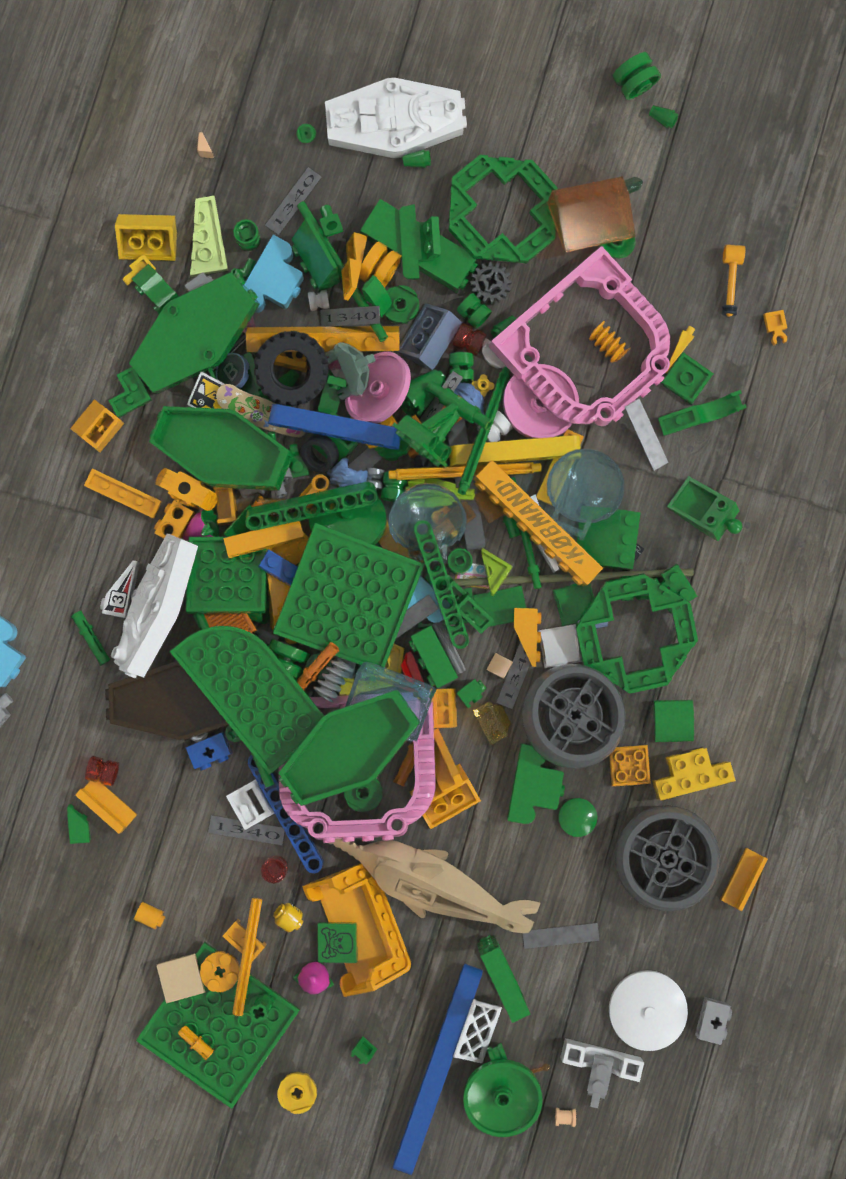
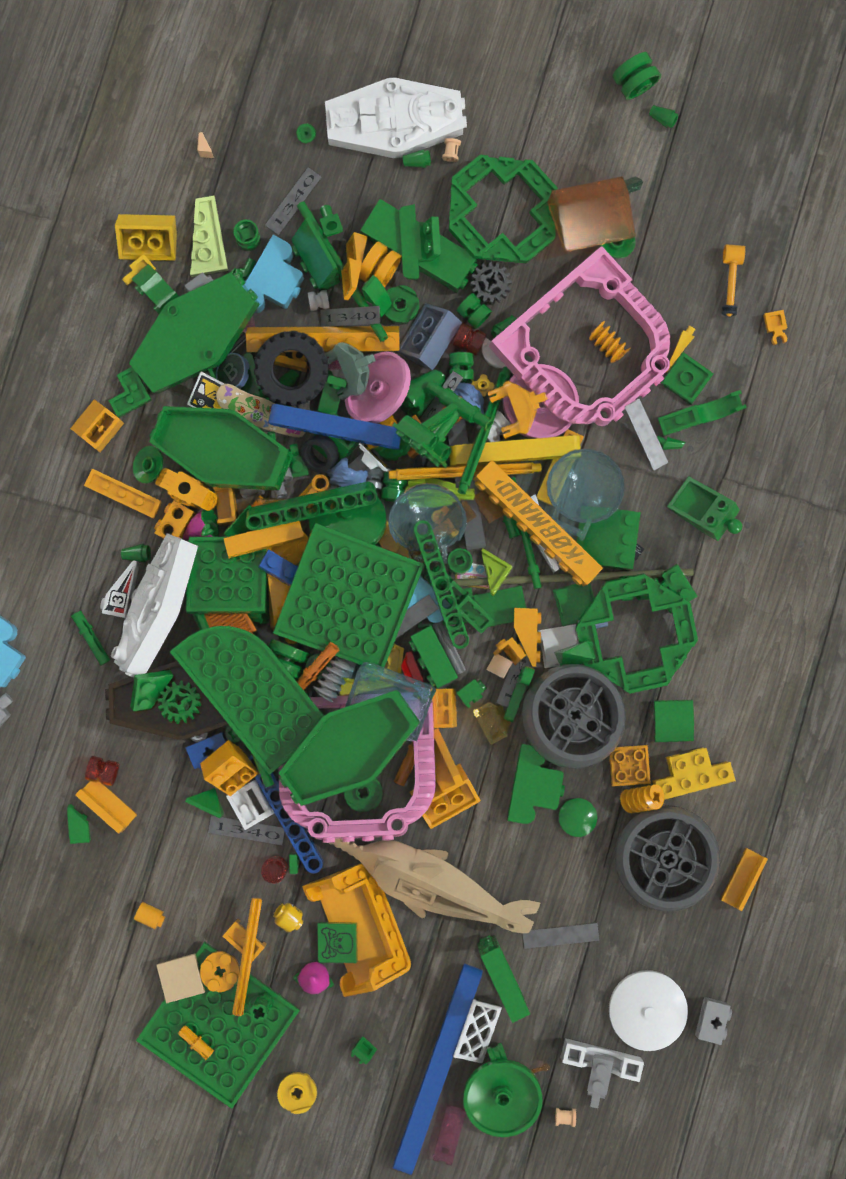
(137, 553): none -> green cone
(147, 464): none -> green dish
(148, 688): none -> green wing
(172, 704): none -> green gear
(208, 802): none -> green slope
(228, 768): none -> light orange slope
(294, 863): none -> green tile
(372, 460): none -> white piece
(449, 1134): none -> clear pink plate
(451, 150): none -> light nougat bush
(512, 649): none -> light orange bracket
(523, 680): none -> green beam
(524, 405): none -> light orange connector
(575, 654): none -> green slope
(642, 799): none -> light orange piece
(670, 443): none -> green bar

